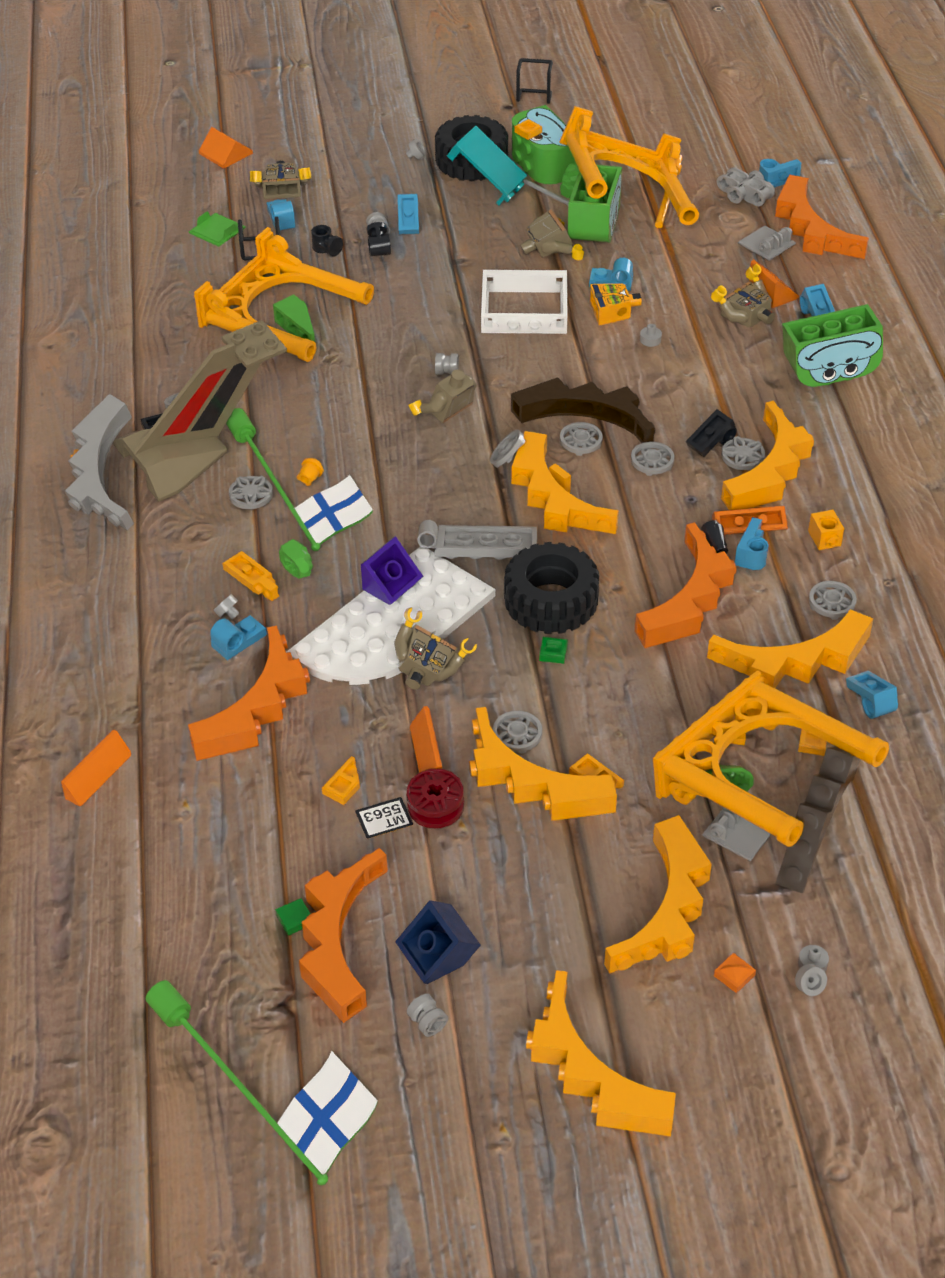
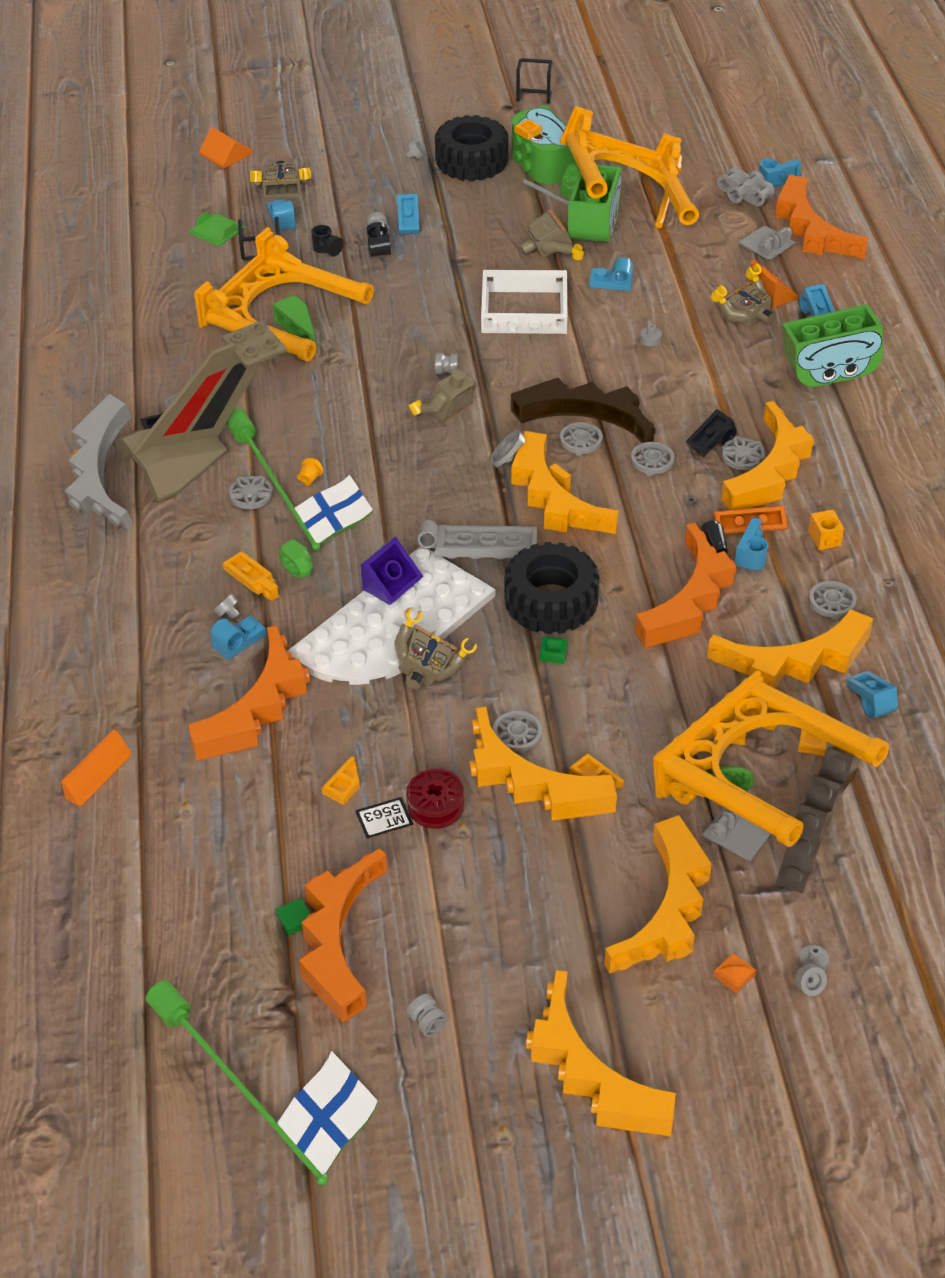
(425, 741): orange slope -> none
(437, 941): dark blue slope -> none
(490, 162): teal panel -> none
(612, 302): light orange torso -> none

